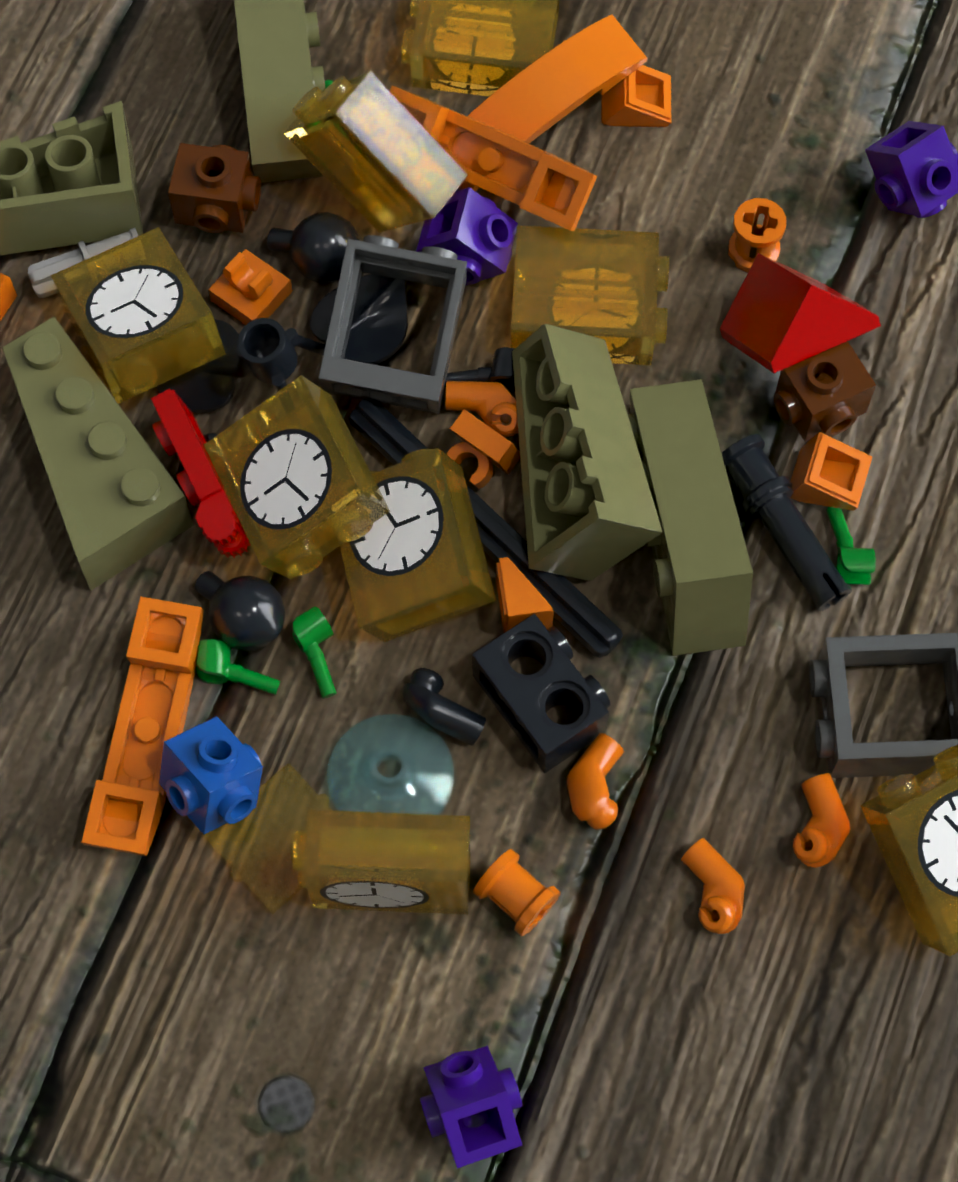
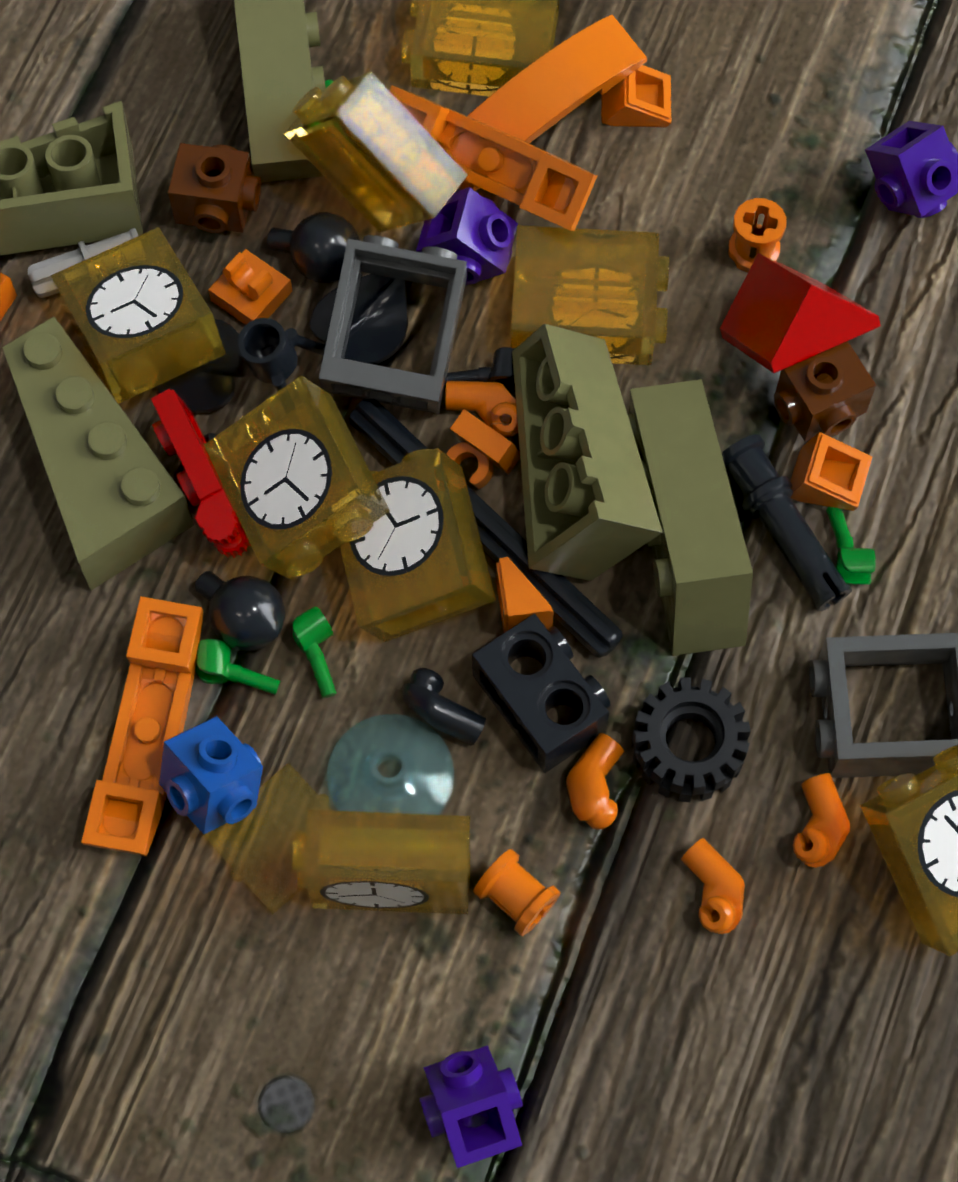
(695, 703): none -> black tyre

